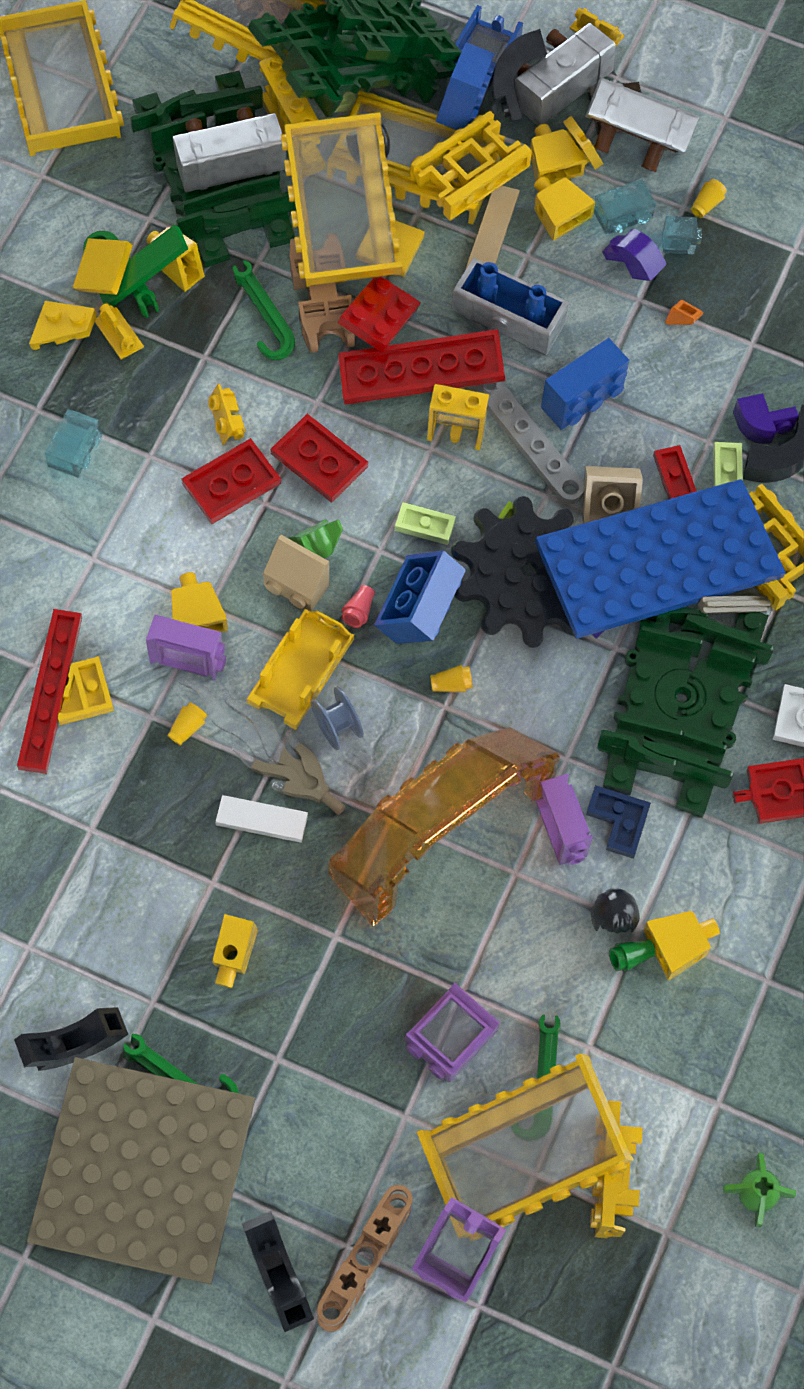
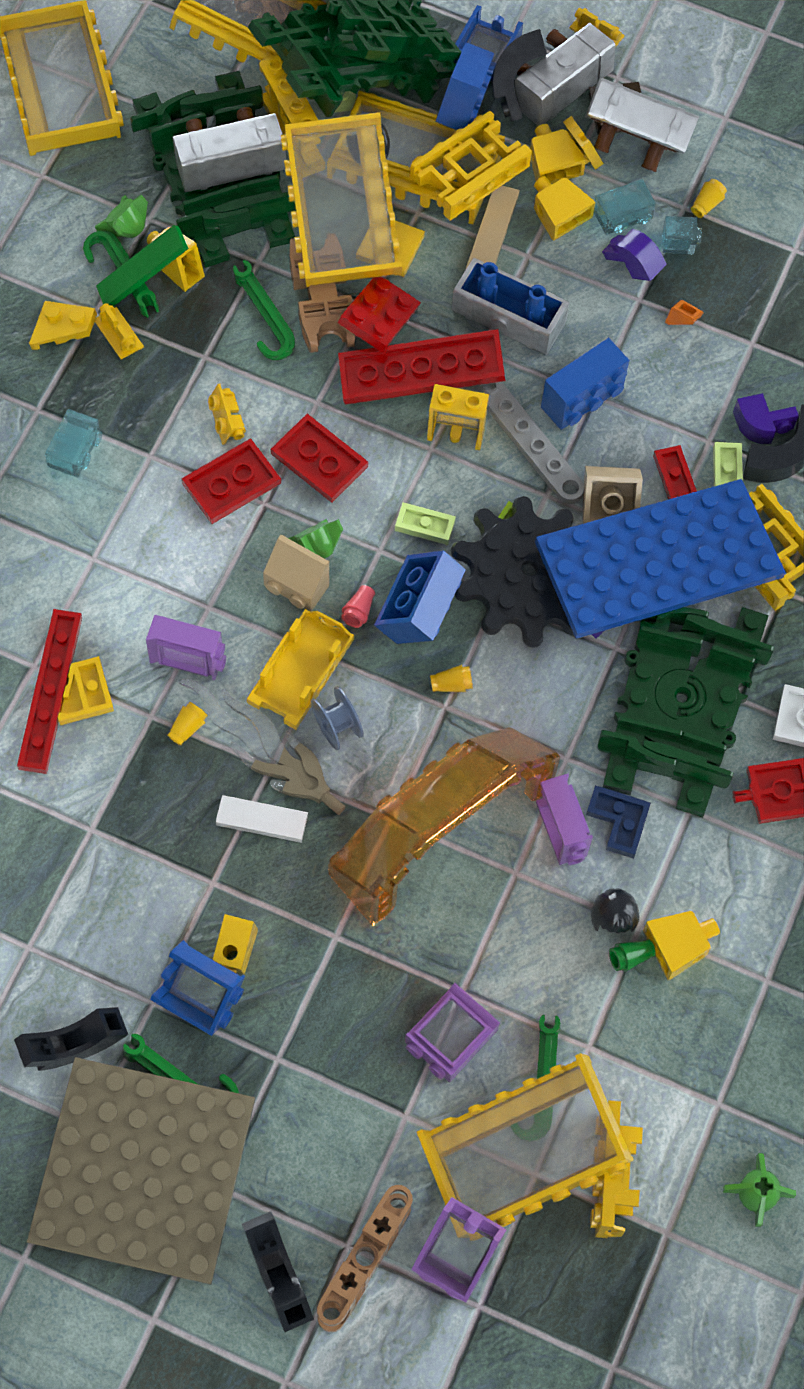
(102, 266): yellow tile -> none
(126, 218): none -> bright green piece
(197, 604): yellow torso -> none
(198, 989): none -> blue window
(734, 604): dark tan axle -> none

